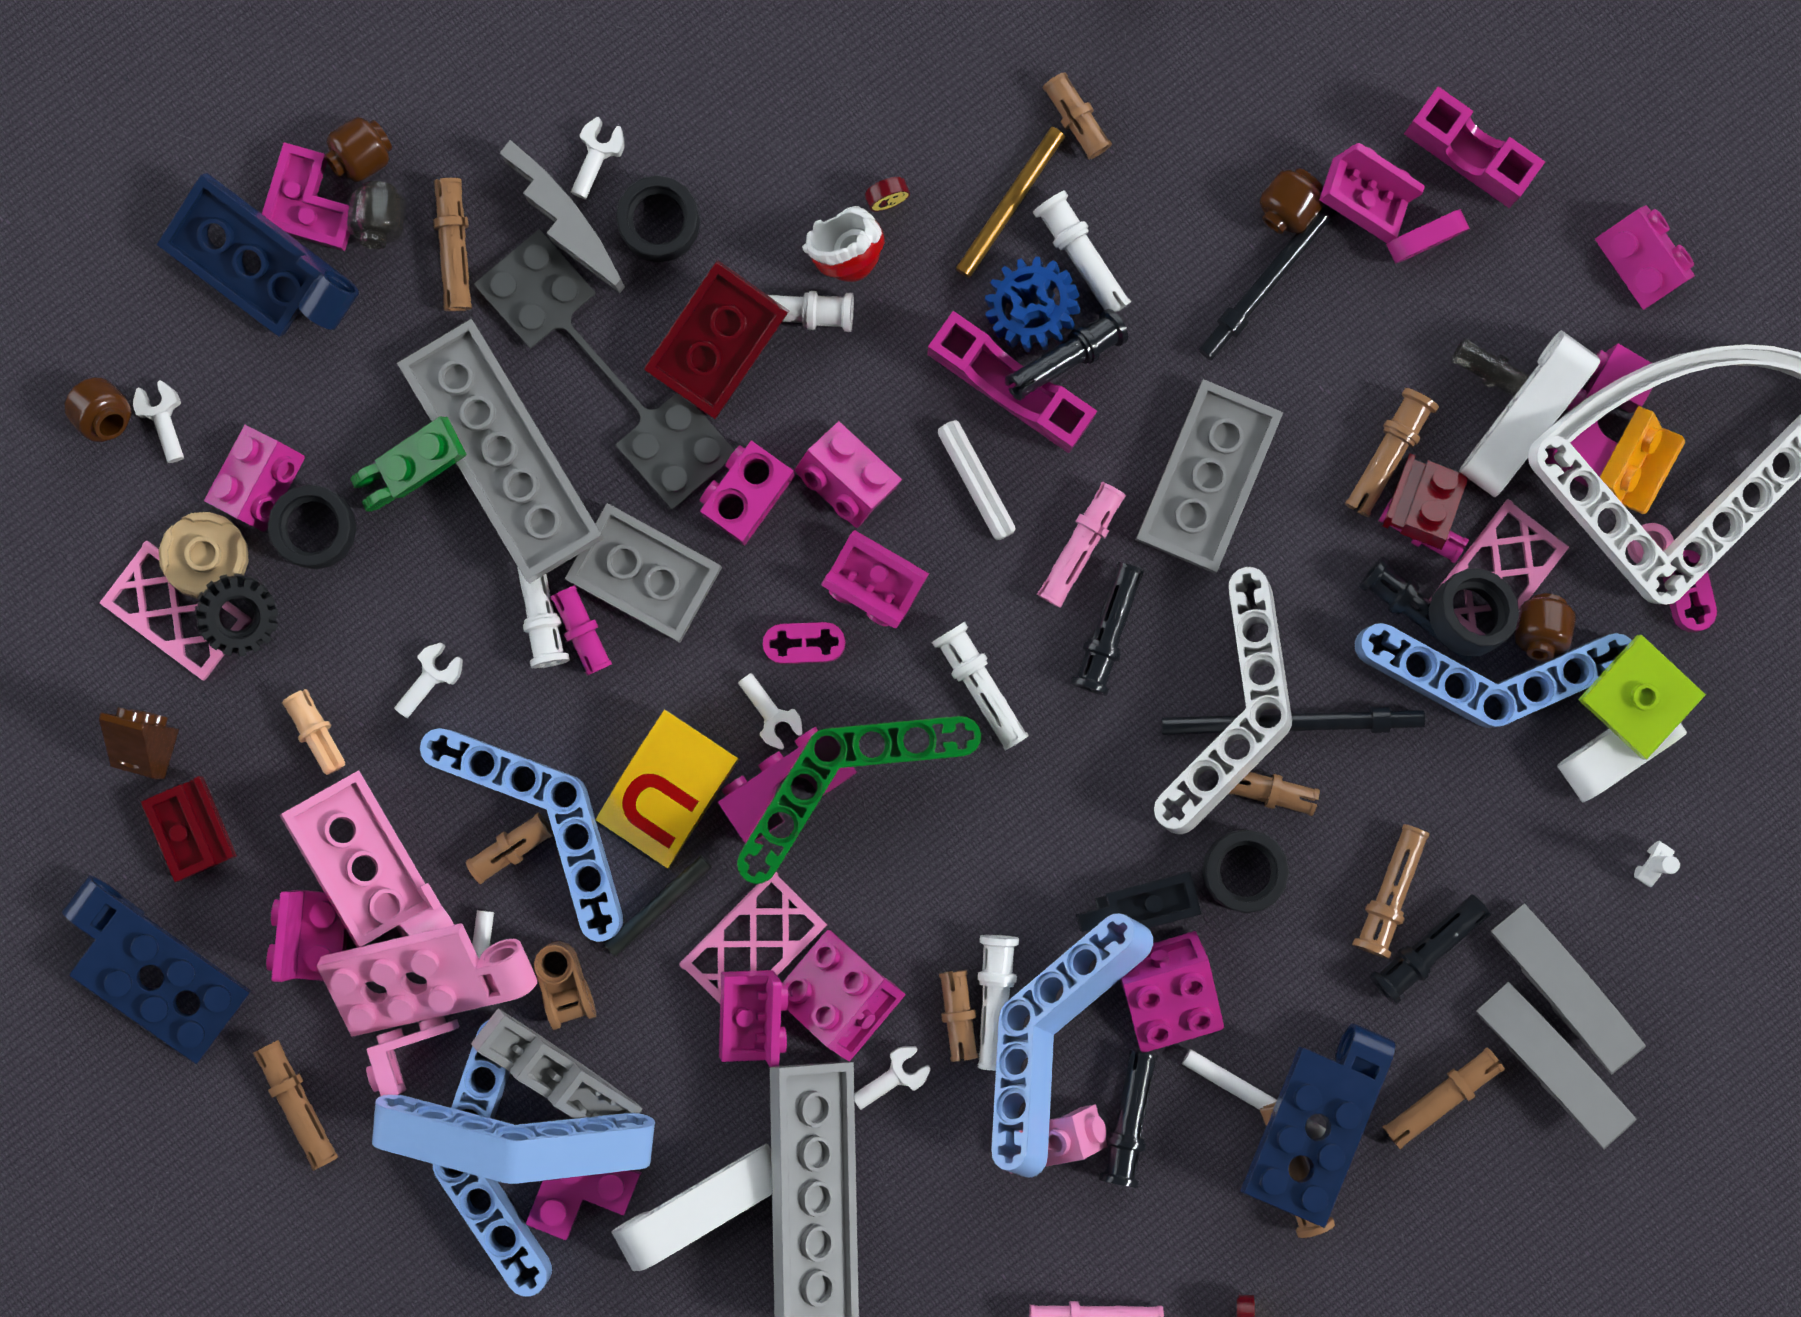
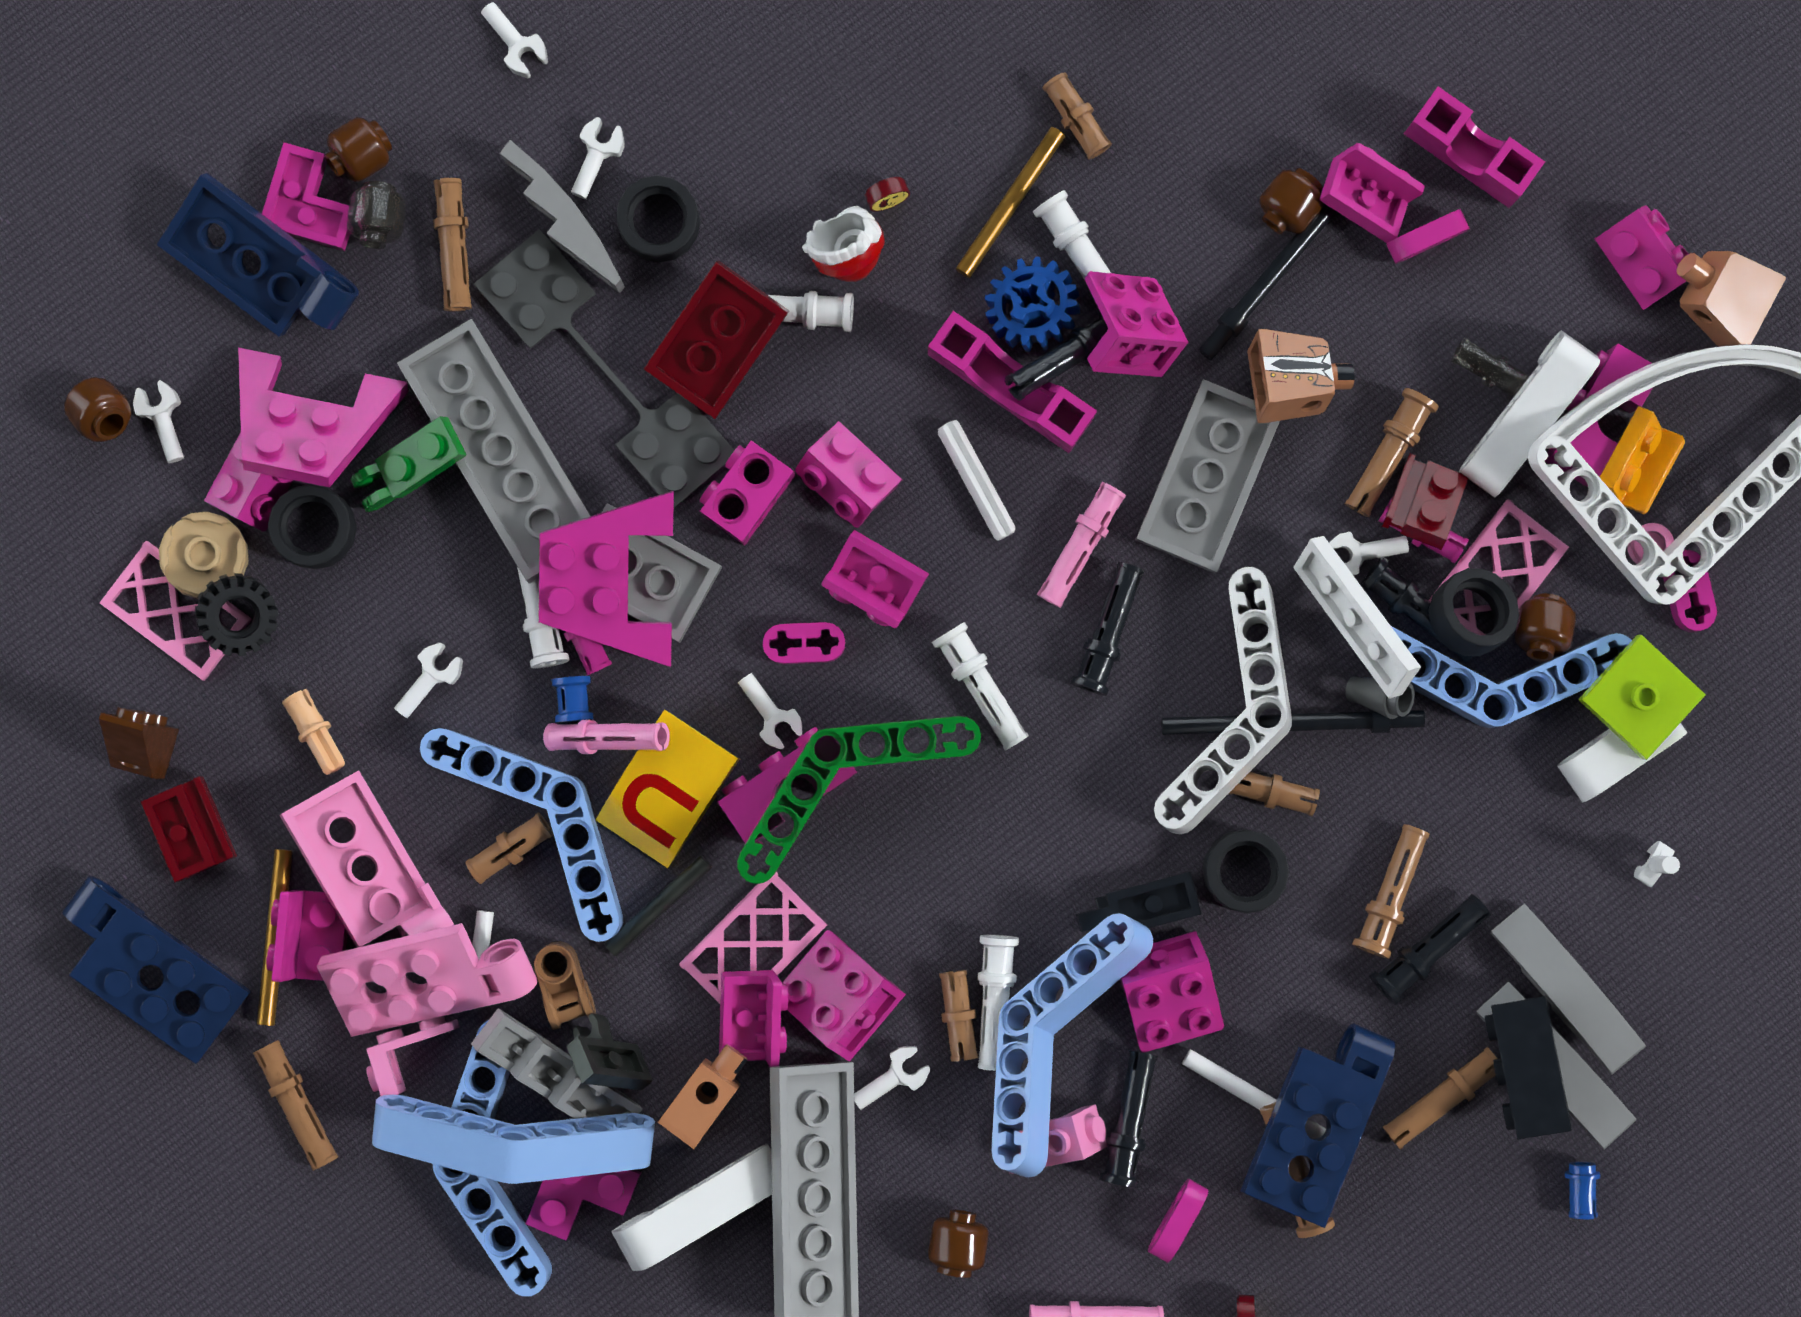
(269, 988): none -> pearl gold bar
(303, 435): none -> dark pink wing
(516, 43): none -> white bar
(572, 699): none -> blue bush
(587, 577): none -> dark pink wing
(590, 736): none -> bright pink pin
(604, 1061): none -> pearl dark grey plate
(694, 1111): none -> nougat torso
(958, 1244): none -> reddish brown head
(1141, 326): none -> dark pink bracket
(1178, 1220): none -> dark pink beam
(1293, 375): none -> nougat torso
(1356, 617): none -> white plate
(1368, 550): none -> white bar
(1370, 695): none -> dark grey cone
(1529, 1068): none -> black brick
(1582, 1189): none -> blue pin
(1728, 295): none -> torso

